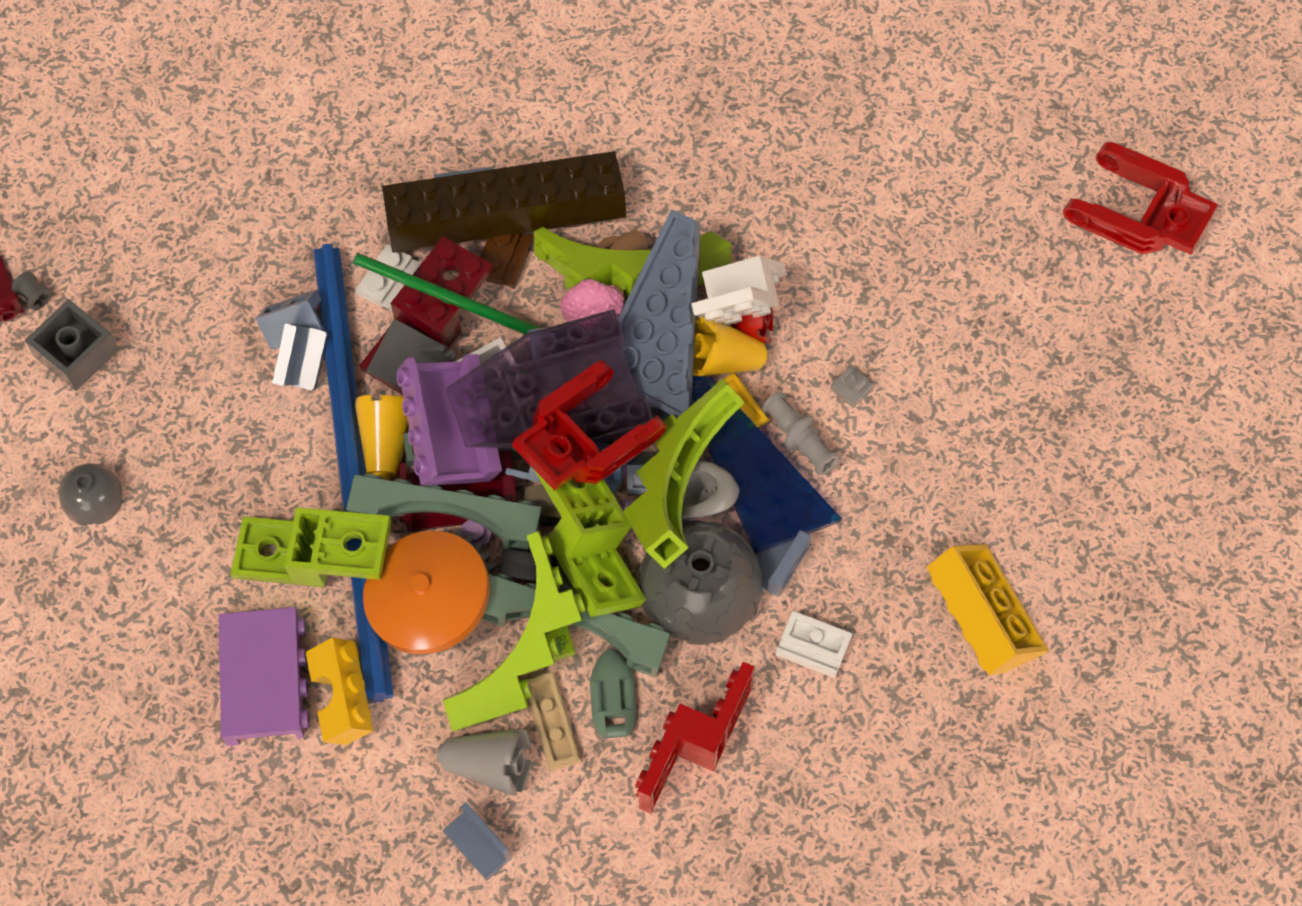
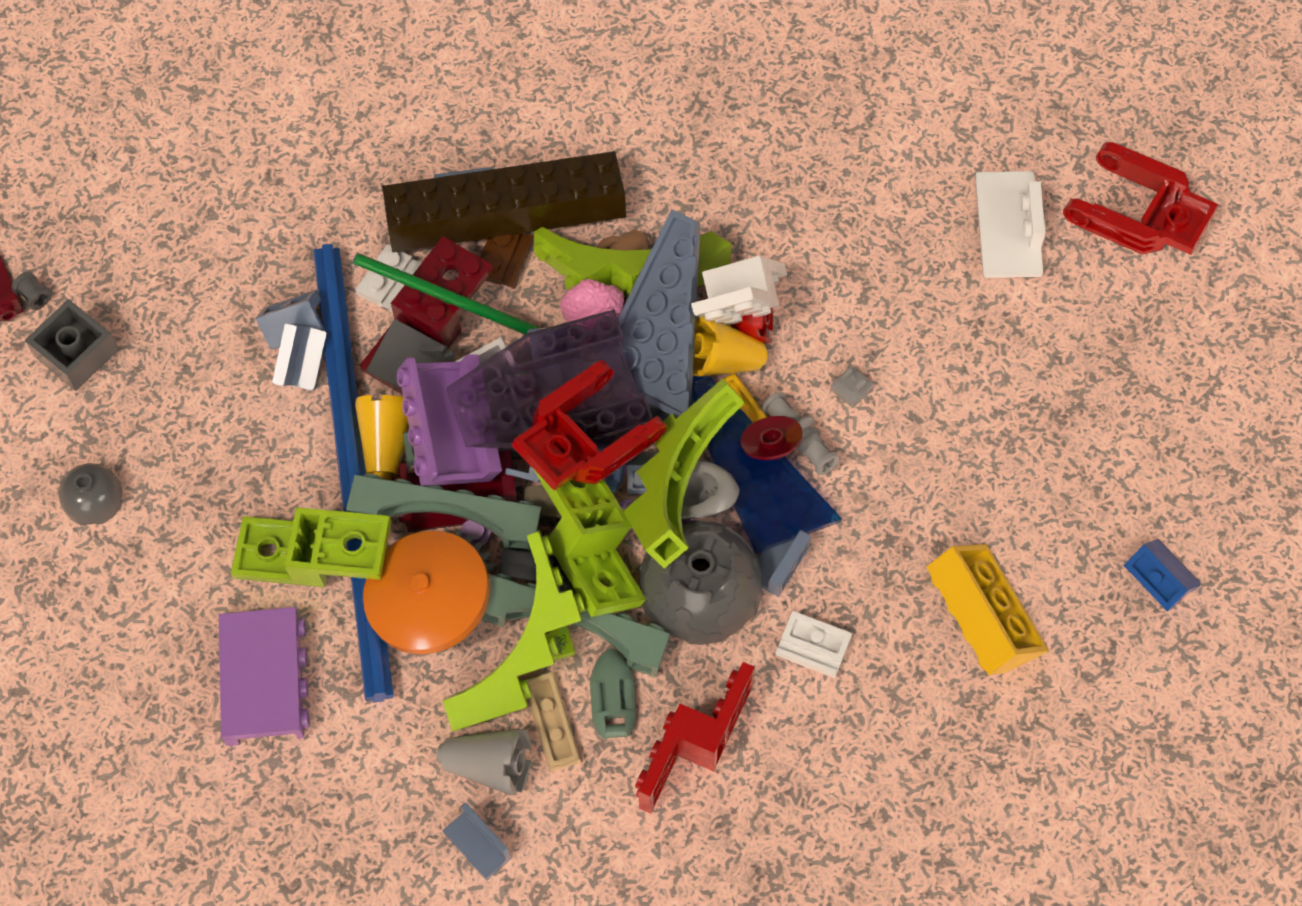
(348, 712): yellow arch -> none
(771, 437): none -> dark red dish
(1010, 224): none -> white bracket
(1161, 574): none -> blue panel

